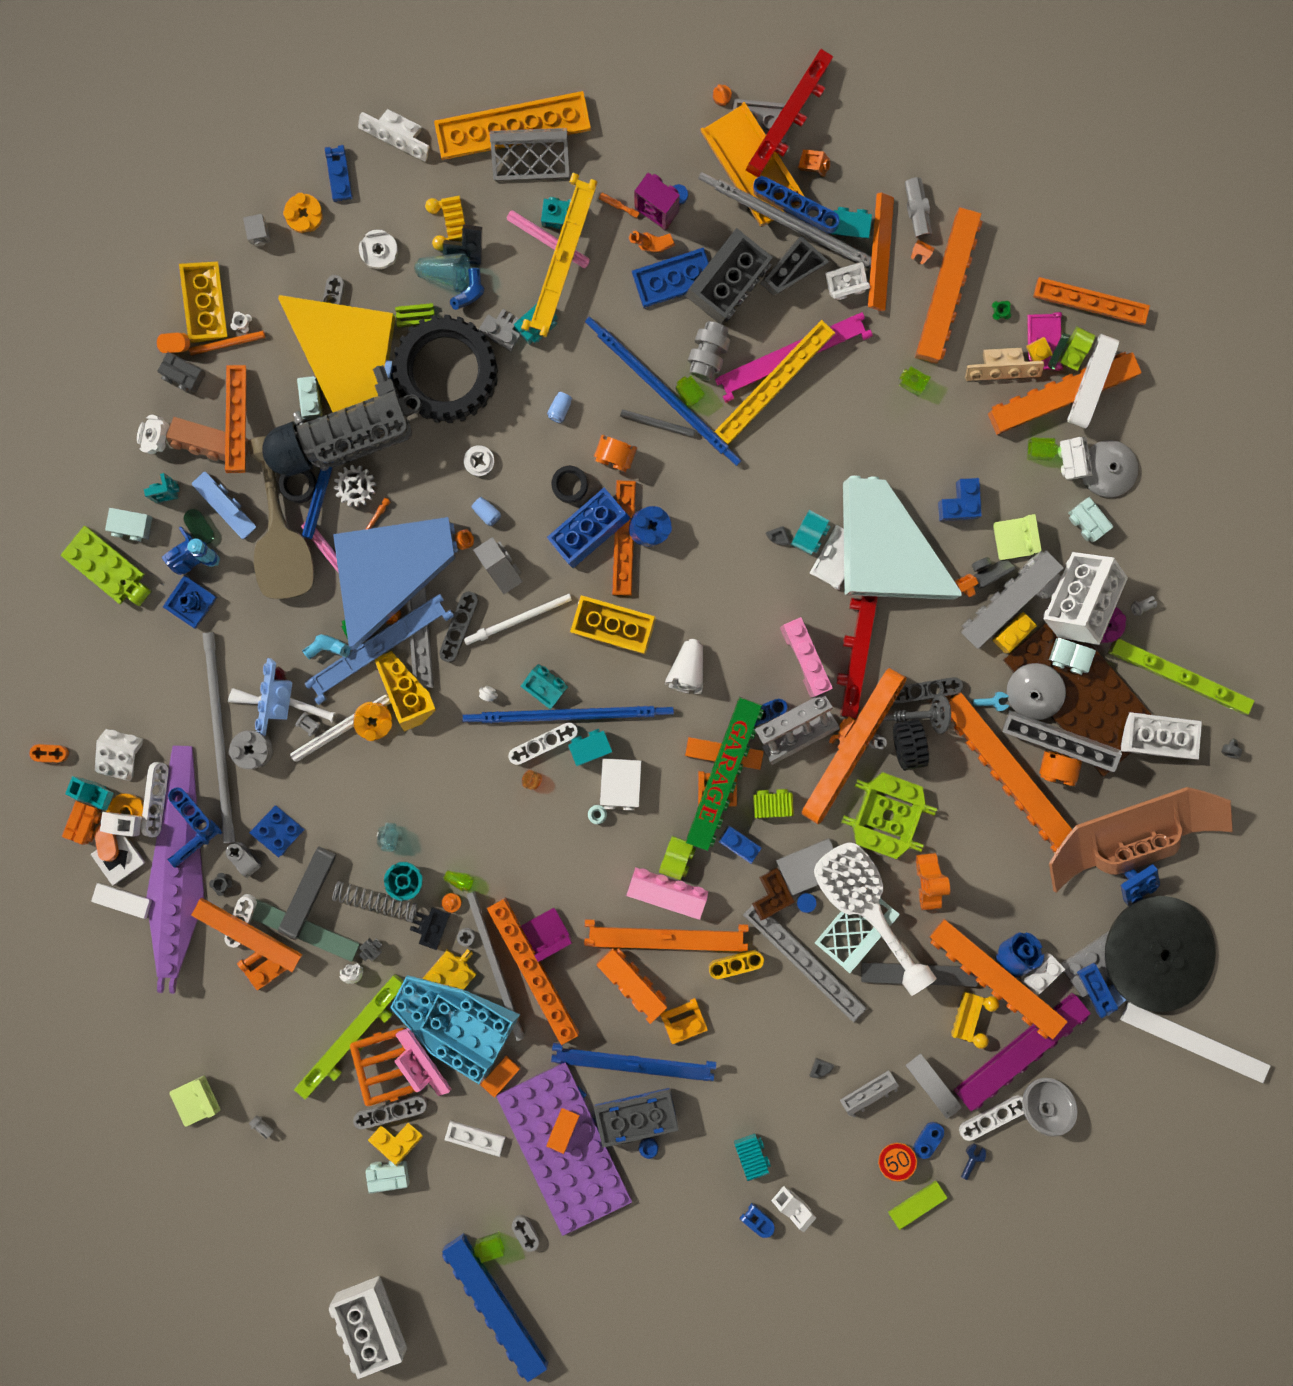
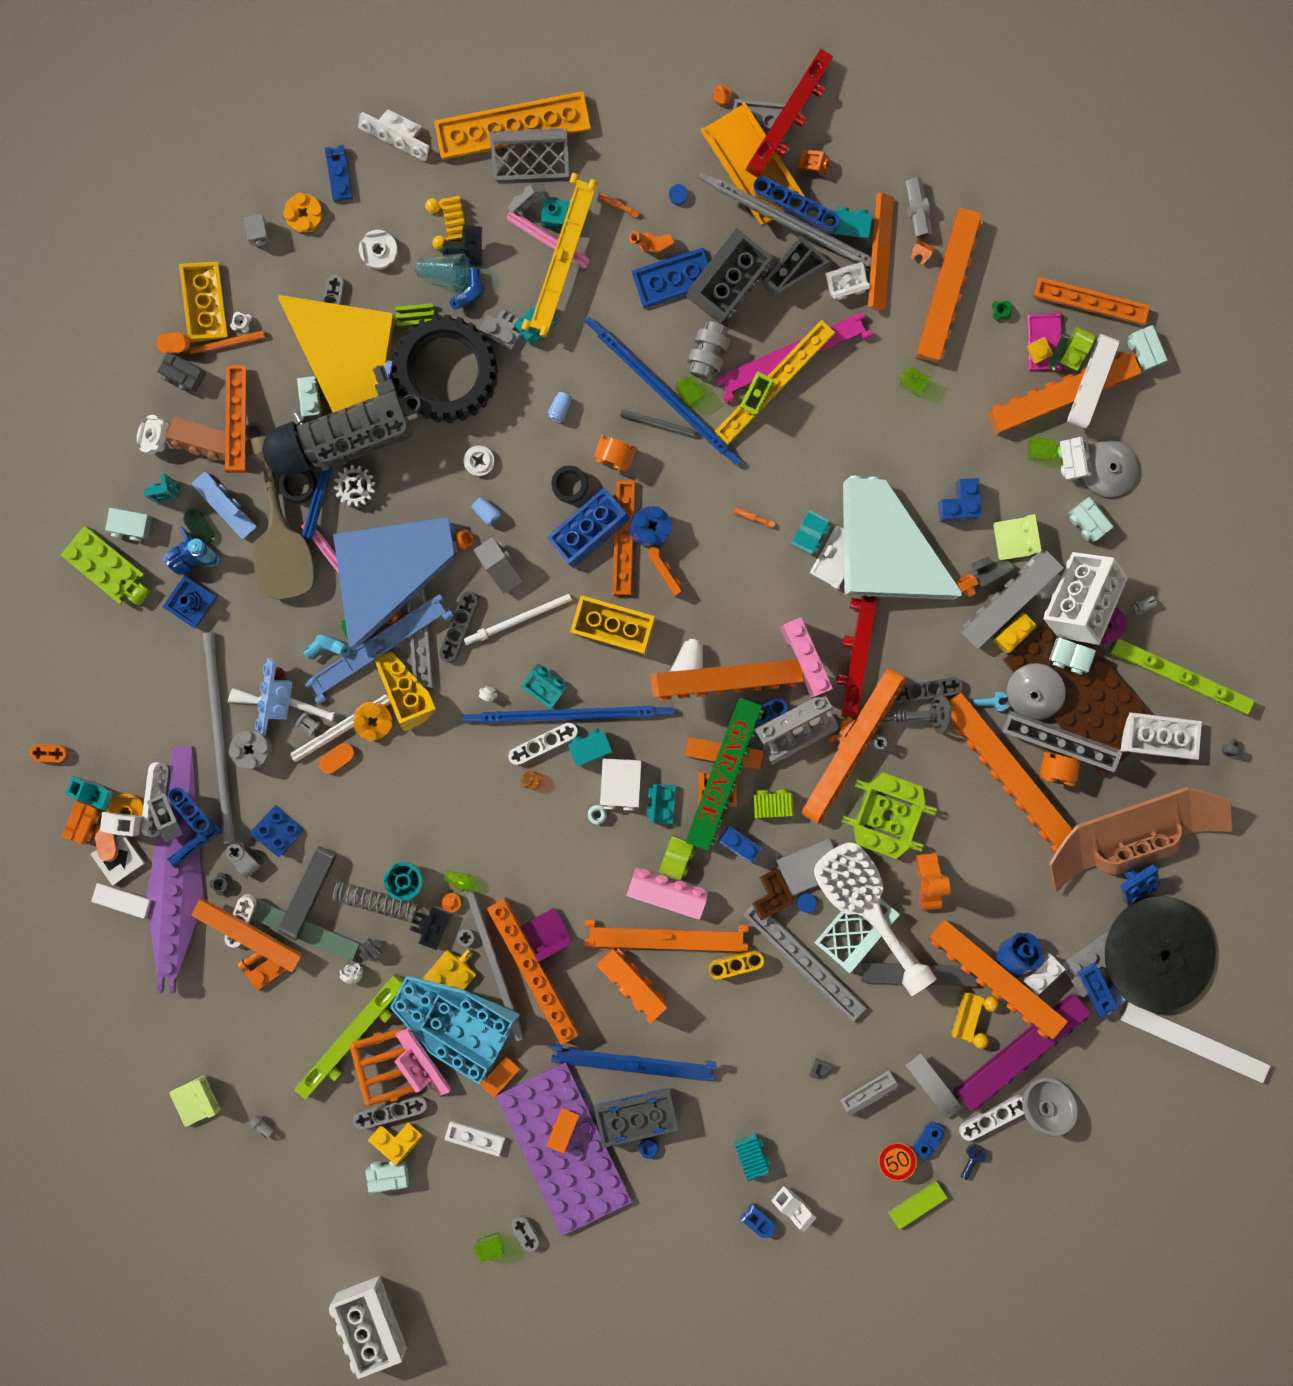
(116, 754): white bracket -> none
(164, 817): none -> light grey slope
(255, 430): none -> dark grey tile
(336, 758): none -> orange tile
(381, 509): orange piece -> none
(389, 837): clear light blue head -> none
(495, 1308): blue brick -> none
(532, 194): none -> light grey hinge
(656, 200): magenta brick -> none
(662, 803): none -> teal bracket
(664, 570): none -> orange plate
(687, 1026): light orange plate -> none
(726, 678): none -> orange brick
(753, 517): none -> orange piece
(757, 394): none -> lime brick
(778, 536): dark grey tile -> none
(911, 744): black tyre -> none
(1004, 365): tan bracket -> none
(1147, 348): none -> light aqua brick

